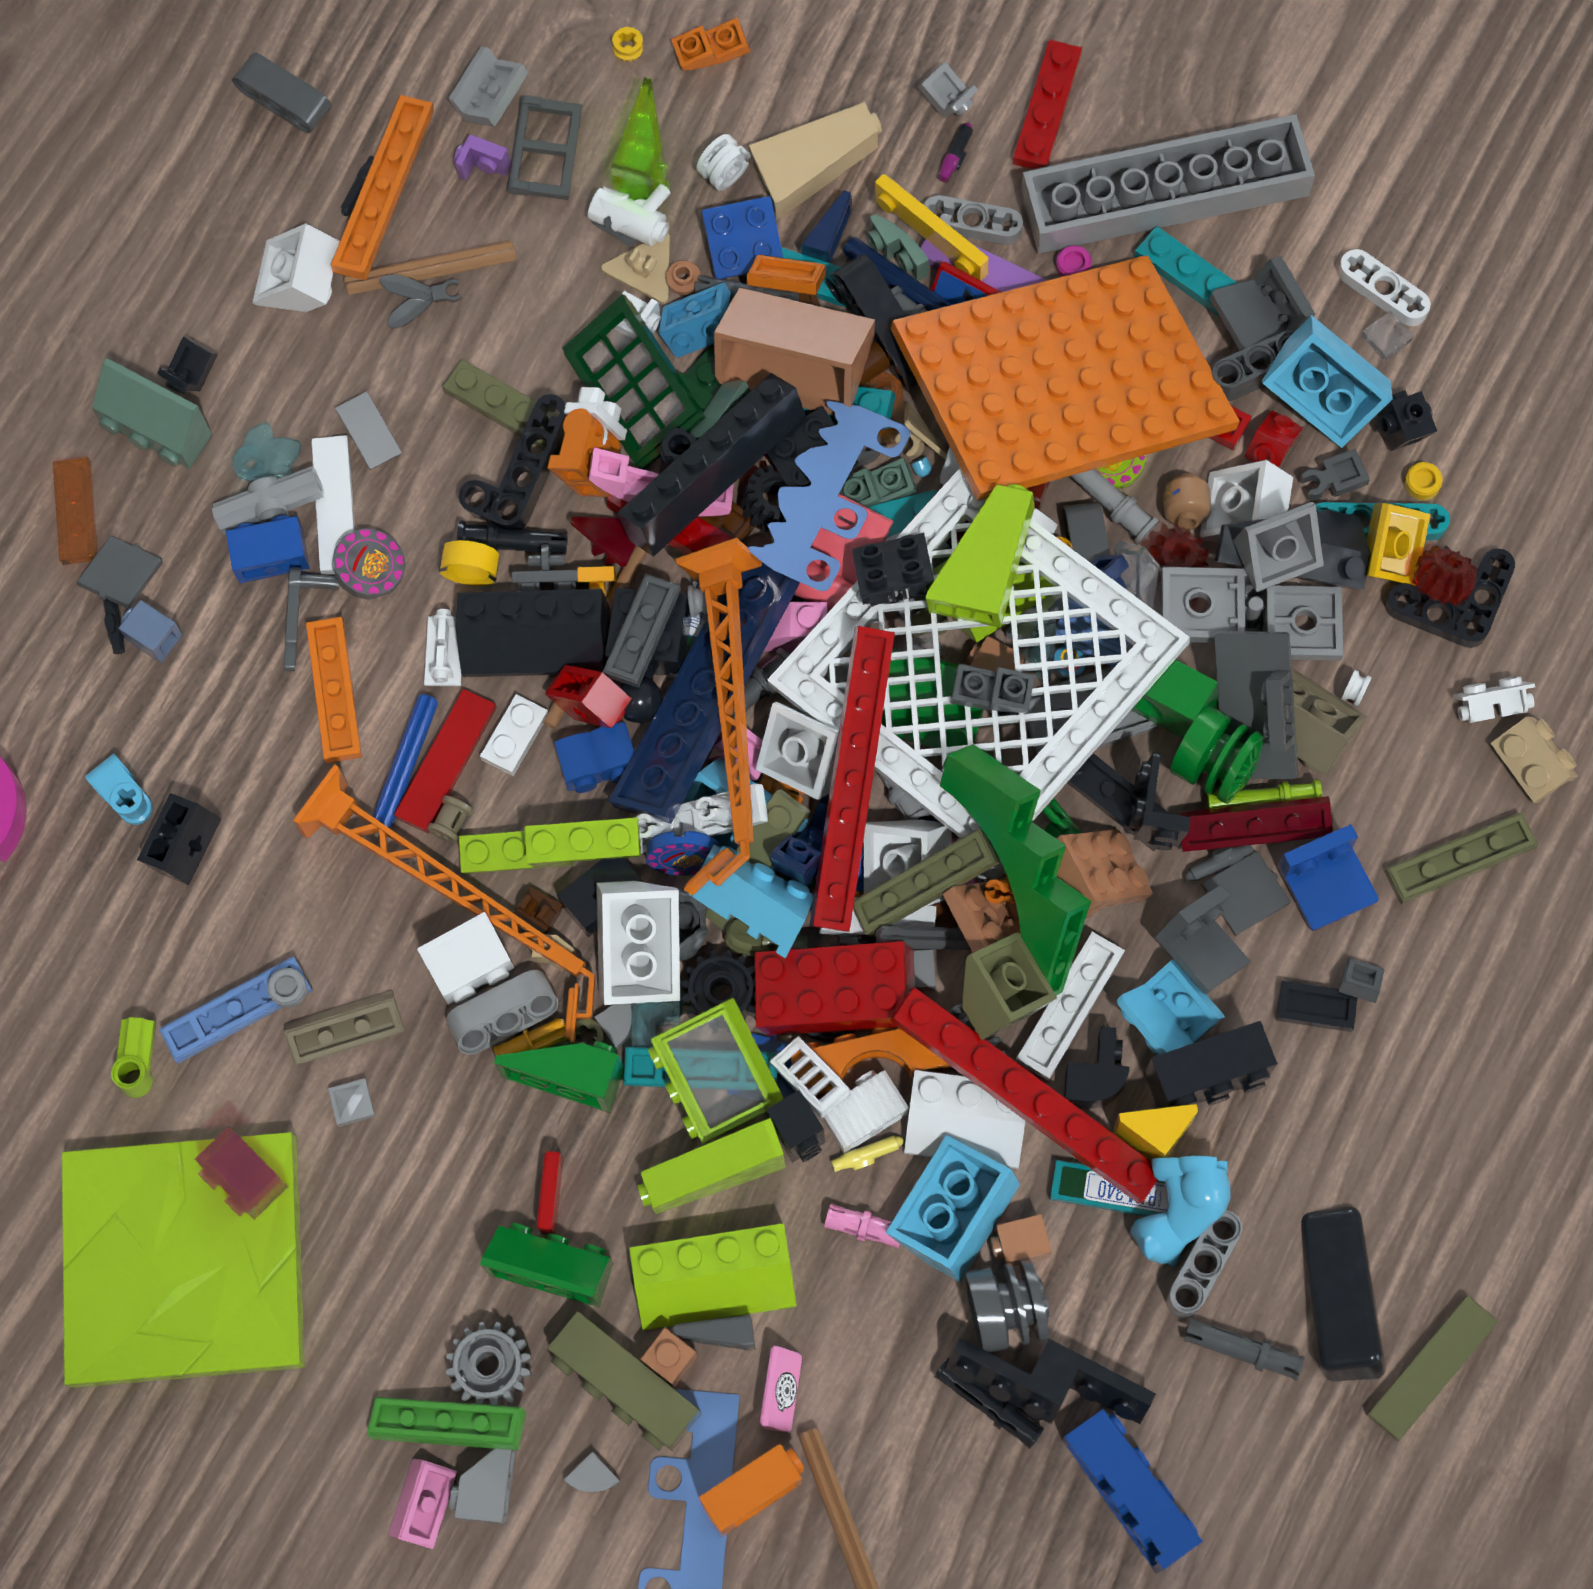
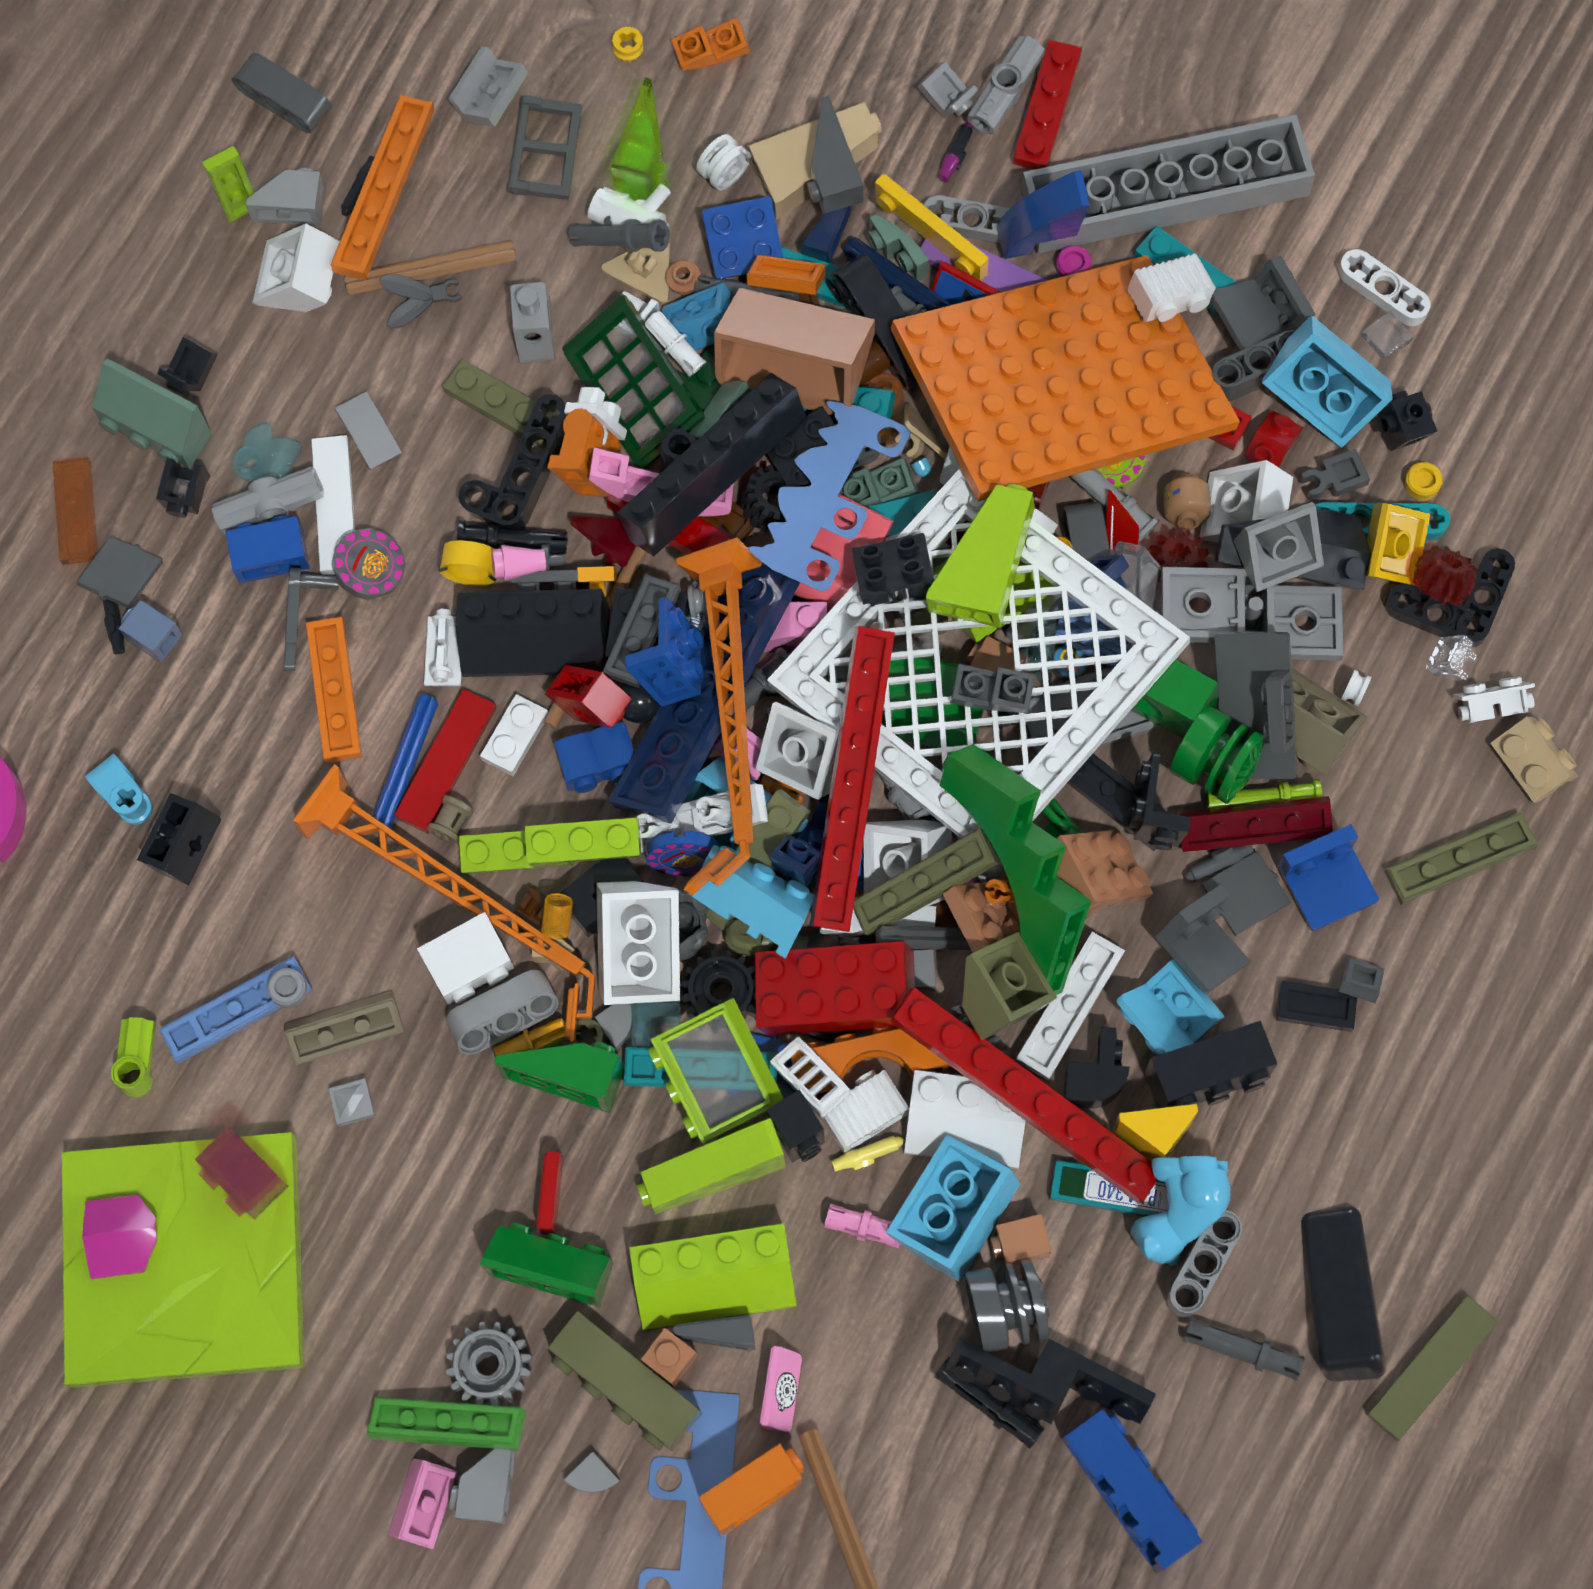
(118, 1236): none -> dark pink slope
(182, 488): none -> black window
(229, 182): none -> lime tile
(289, 199): none -> light grey slope
(482, 153): medium lavender bracket -> none
(515, 562): none -> bright pink cone
(532, 315): none -> light grey torso
(556, 918): none -> light orange piece
(631, 235): none -> dark grey pin
(674, 343): none -> white axle
(674, 666): none -> blue bracket
(834, 172): none -> dark grey slope
(1014, 70): none -> light grey piece
(1044, 216): none -> blue slope
(1119, 523): none -> red sticker
(1171, 288): none -> white brick
(1450, 657): none -> clear tile

